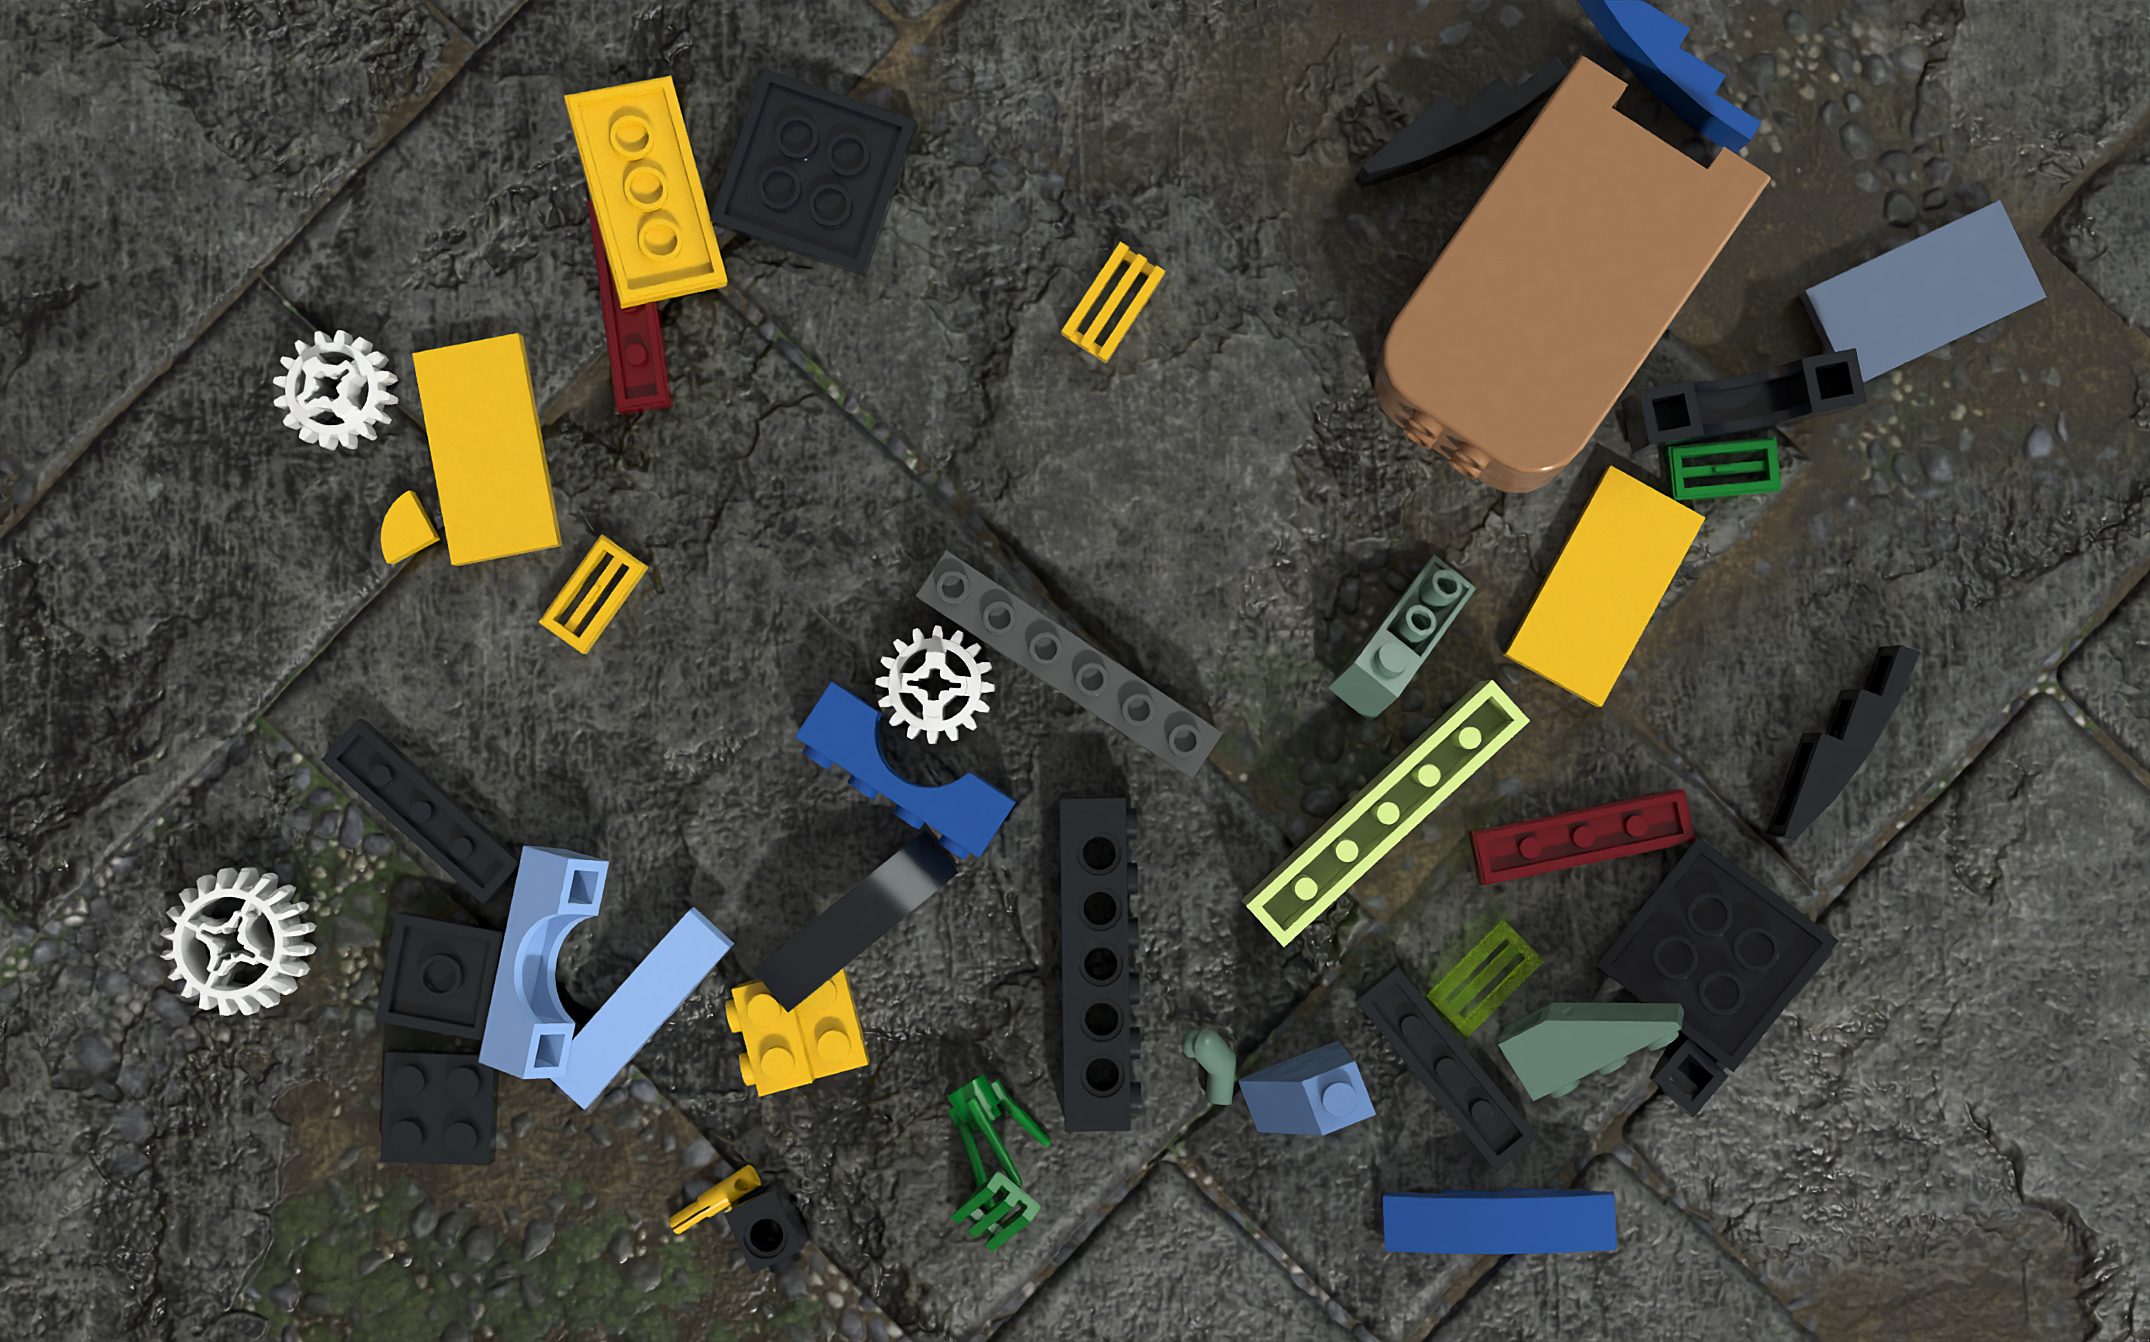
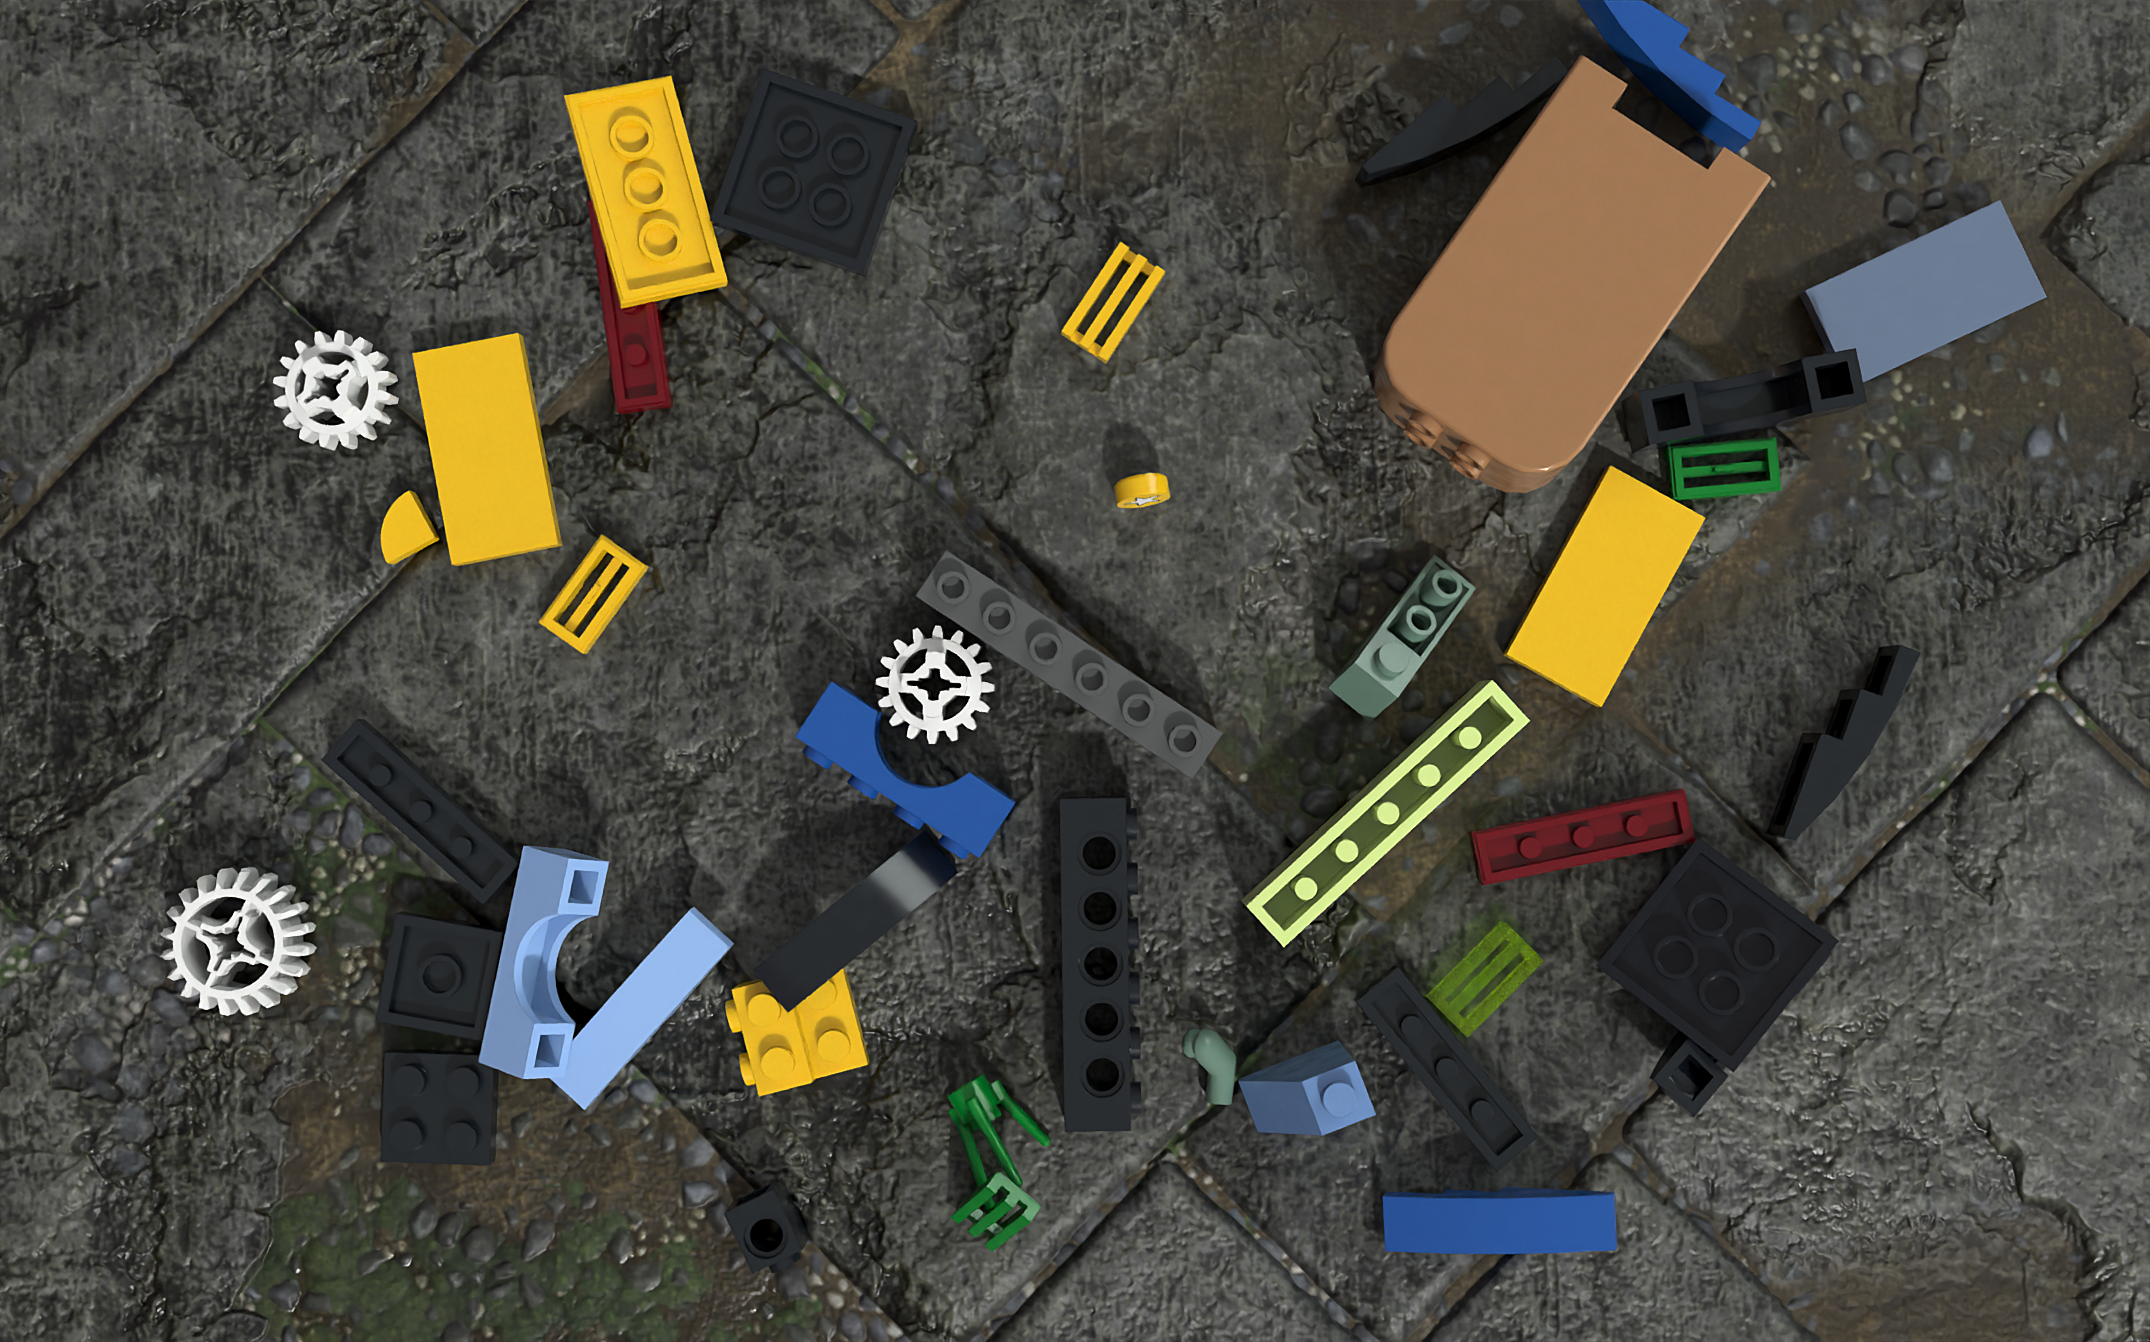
(716, 1198): yellow piece -> none
(1141, 490): none -> yellow tile
(1574, 1039): sand green slope -> none

